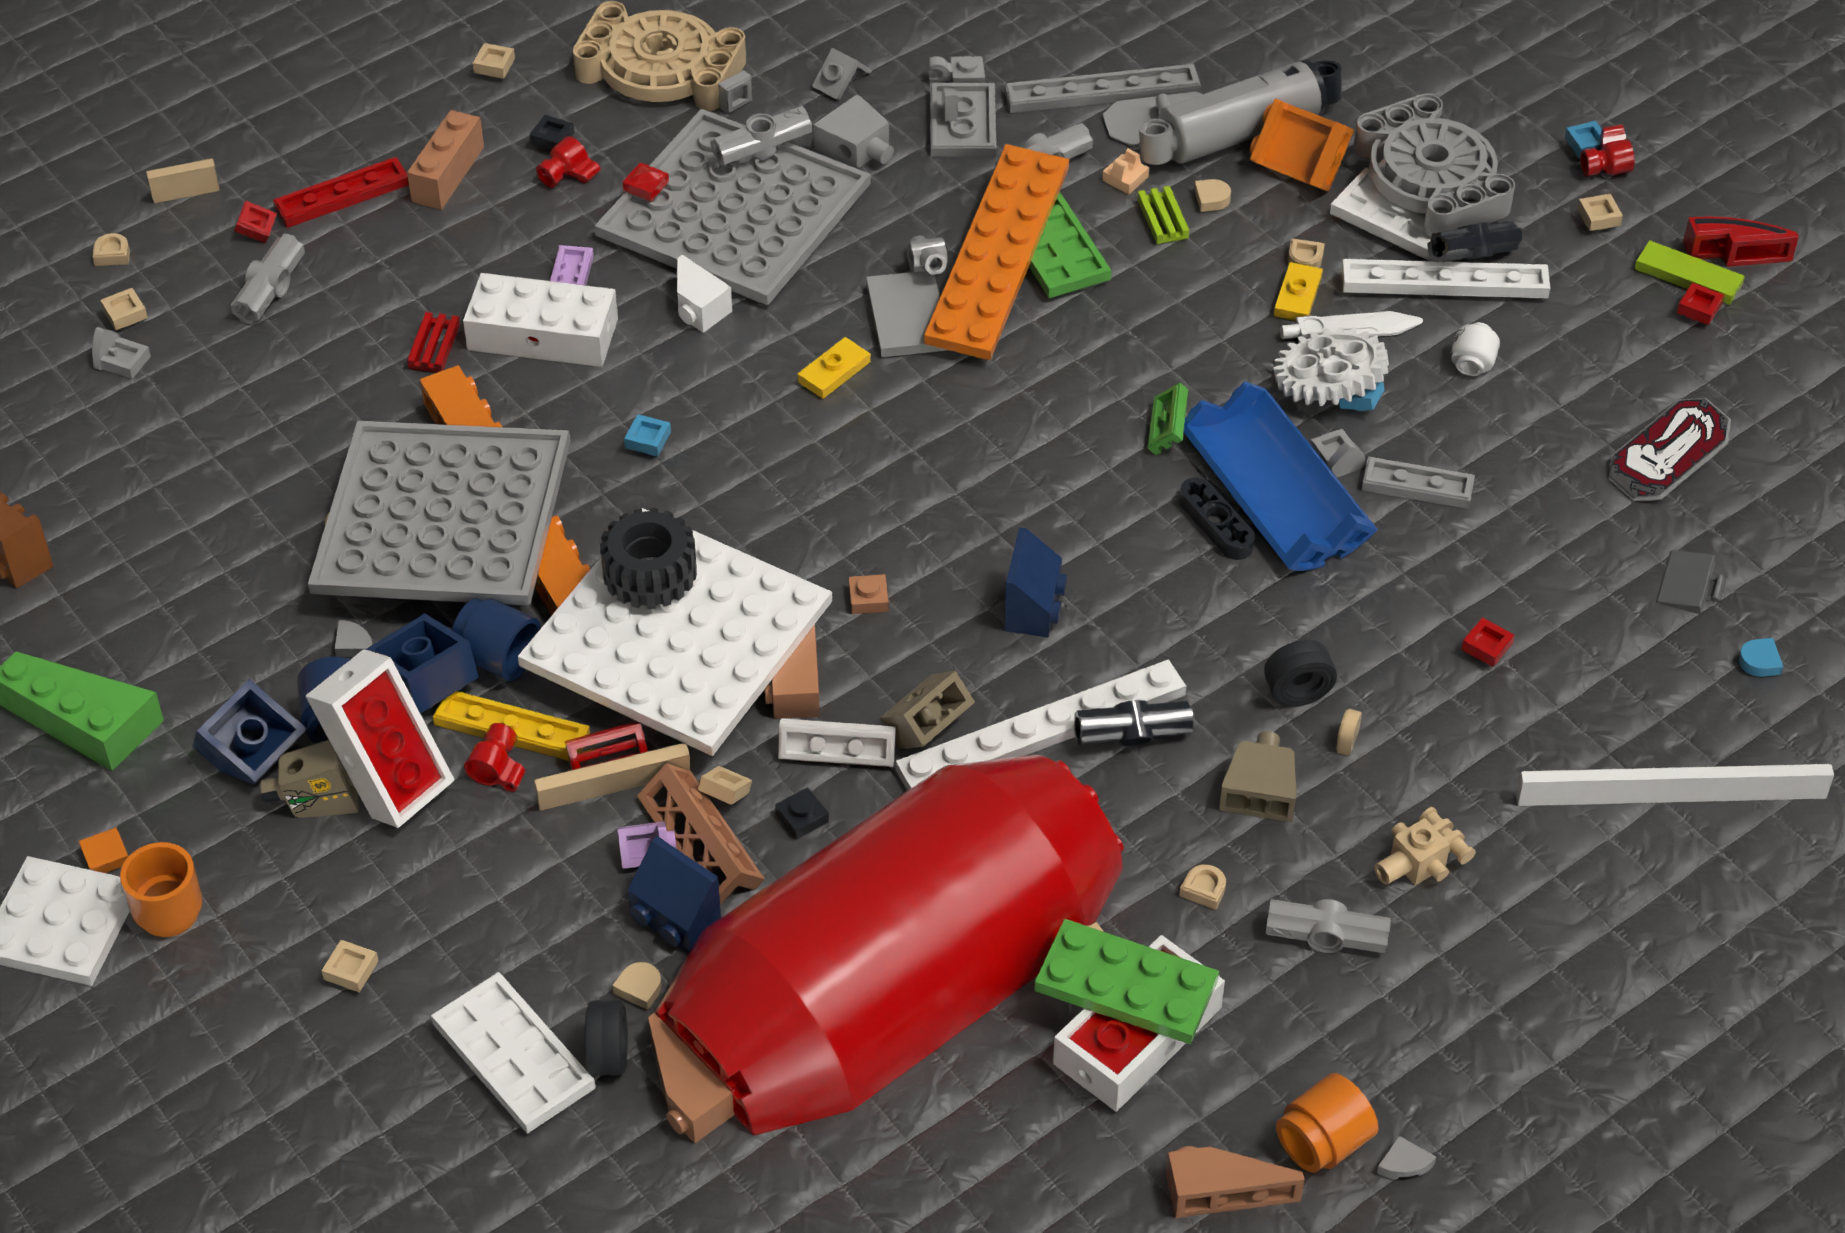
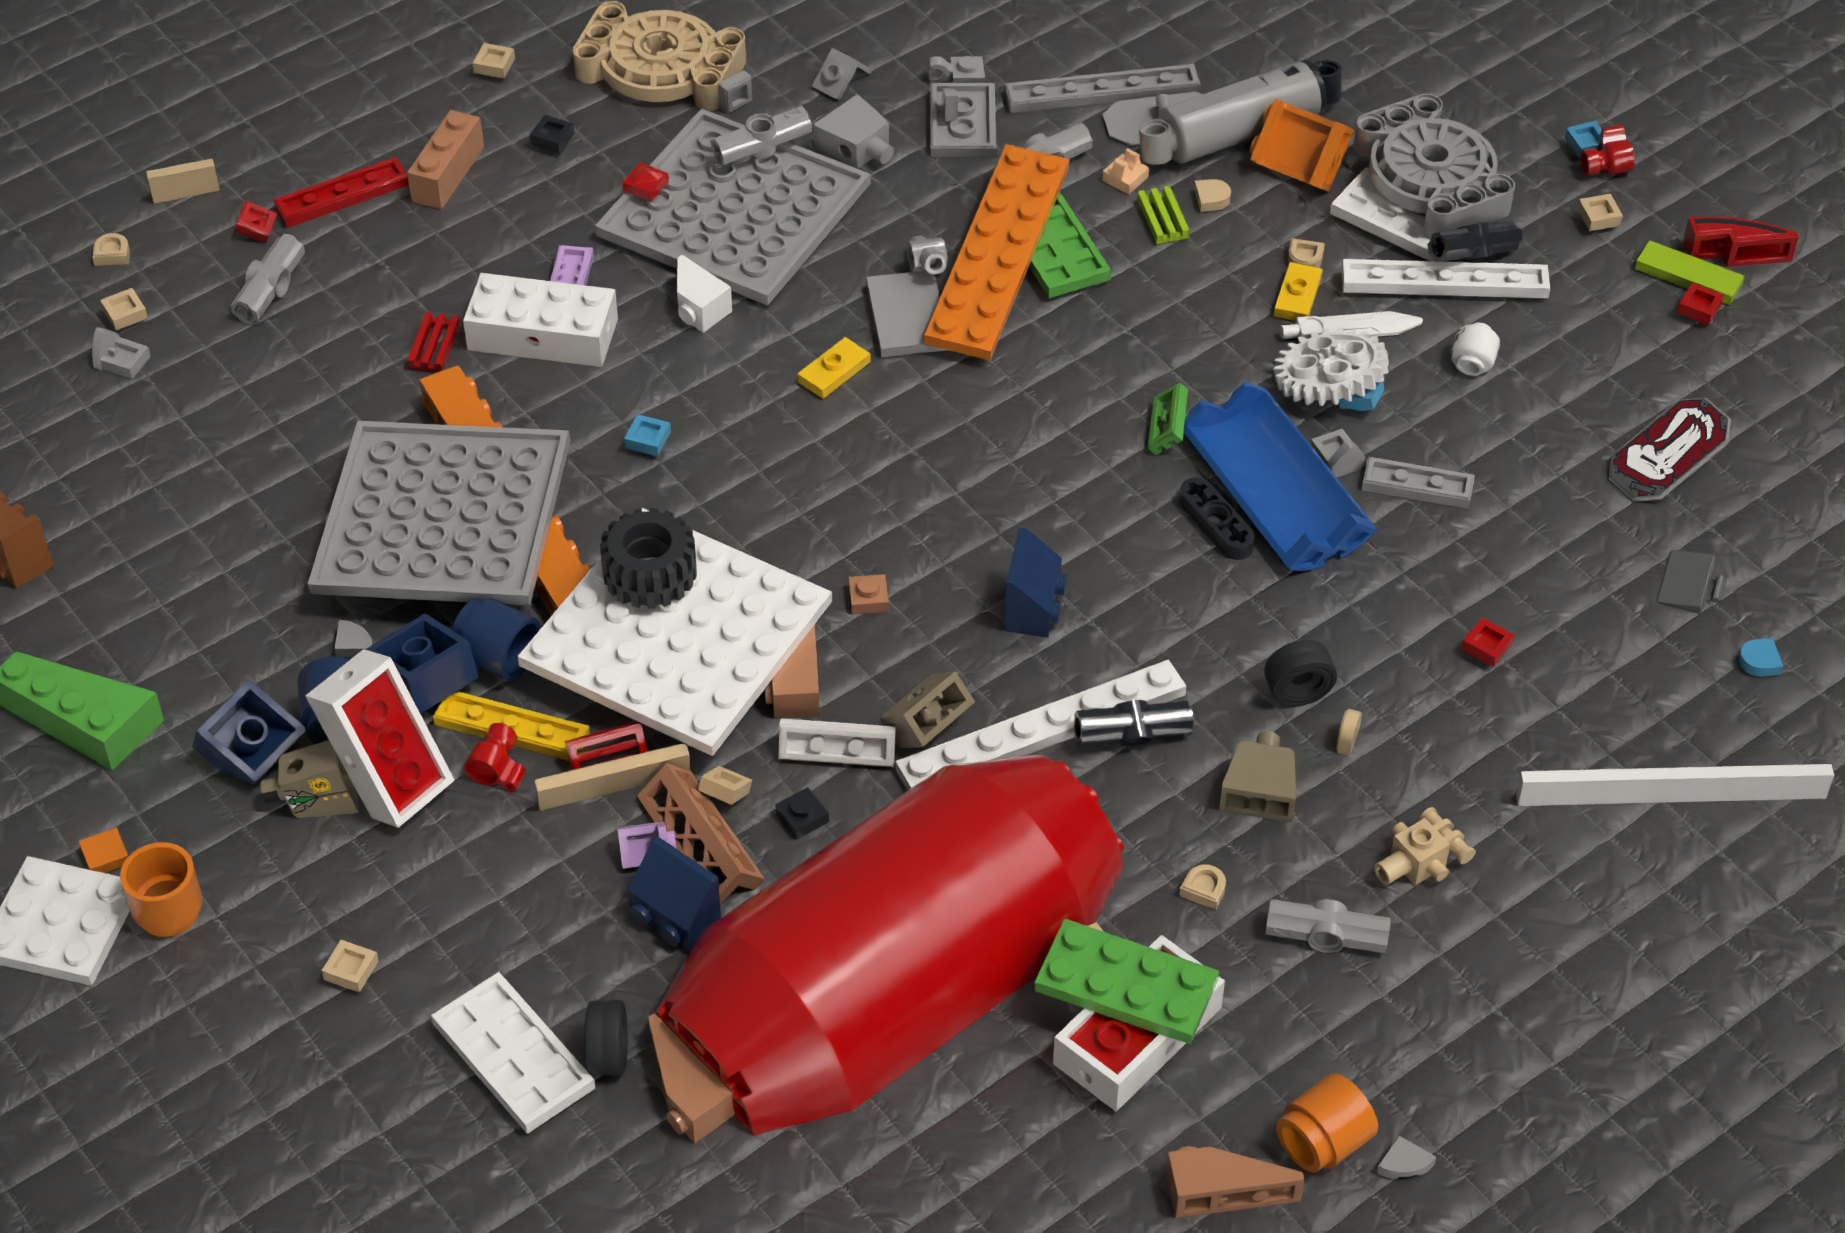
(567, 158): red piece -> none
(639, 984): tan tile -> none

